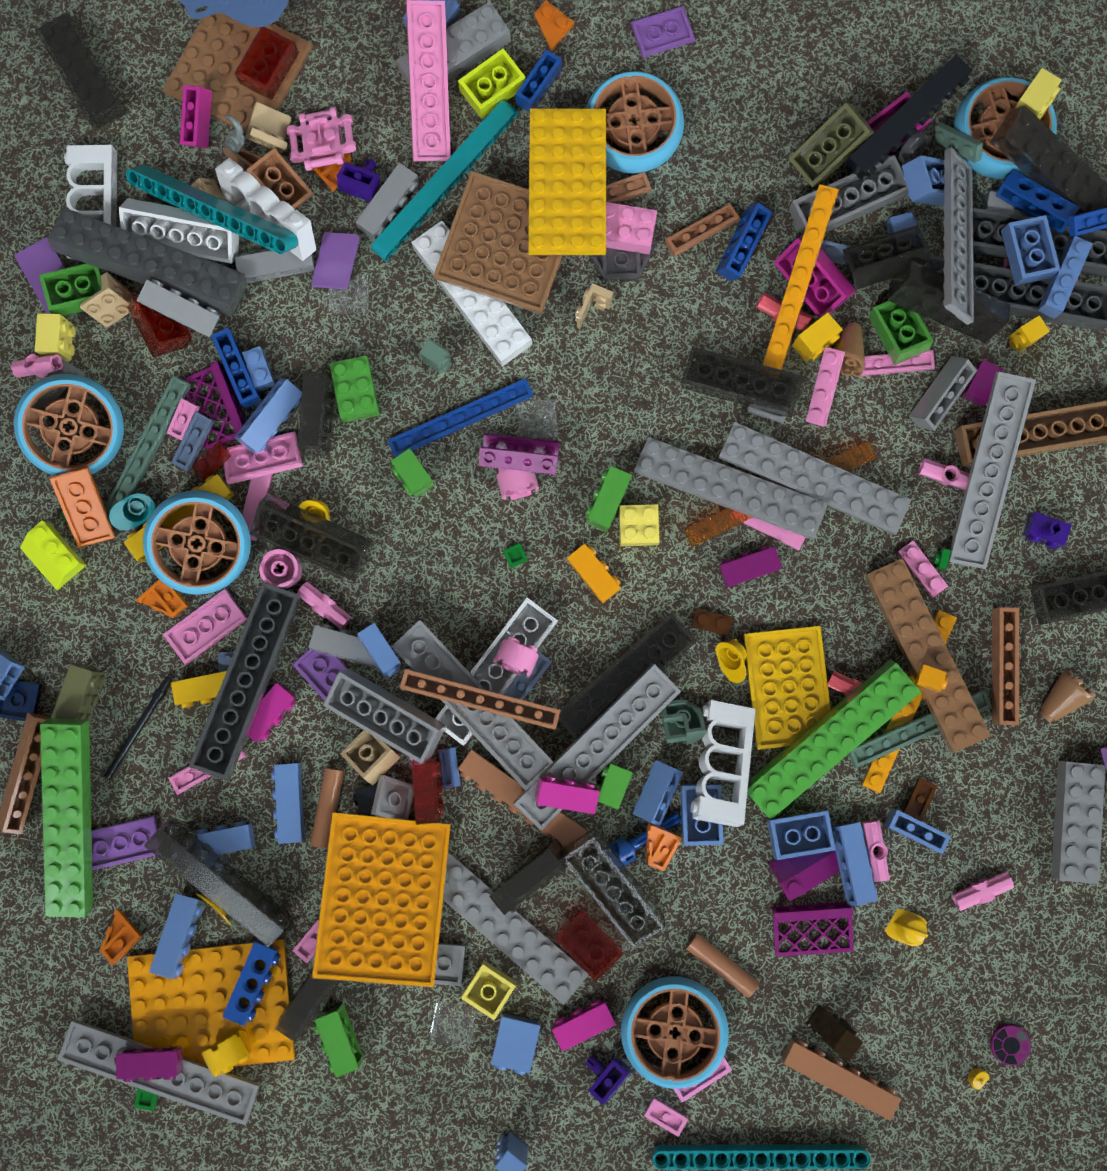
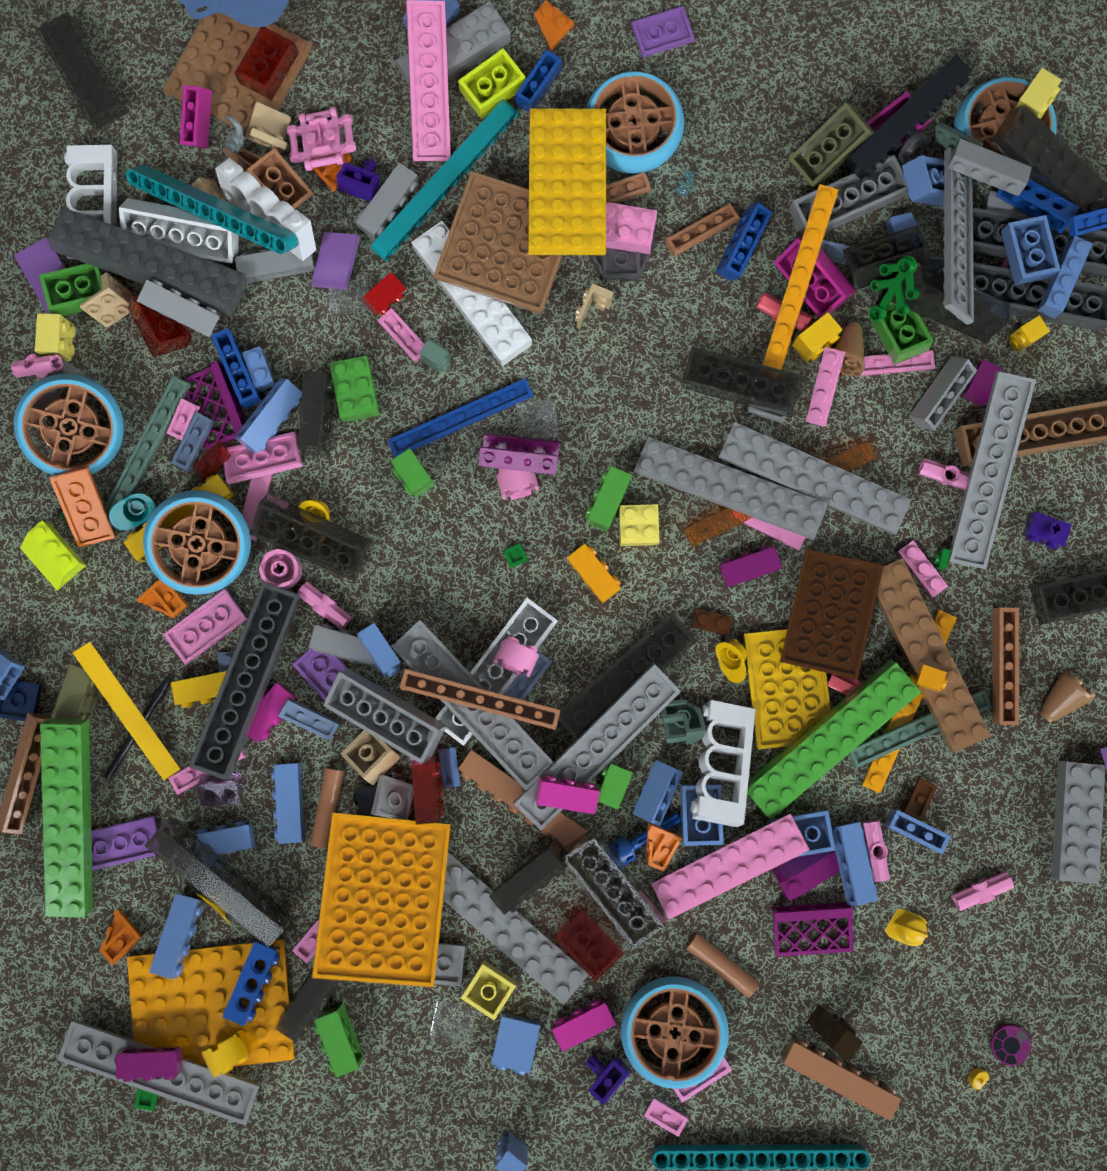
(126, 710): none -> yellow tile
(219, 787): none -> clear purple brick
(308, 719): none -> sand blue plate
(383, 294): none -> red brick
(402, 334): none -> bright pink plate
(688, 186): none -> clear light blue arm
(730, 866): none -> bright pink plate
(831, 614): none -> reddish brown plate
(896, 287): none -> green plant
(989, 167): none -> light grey brick

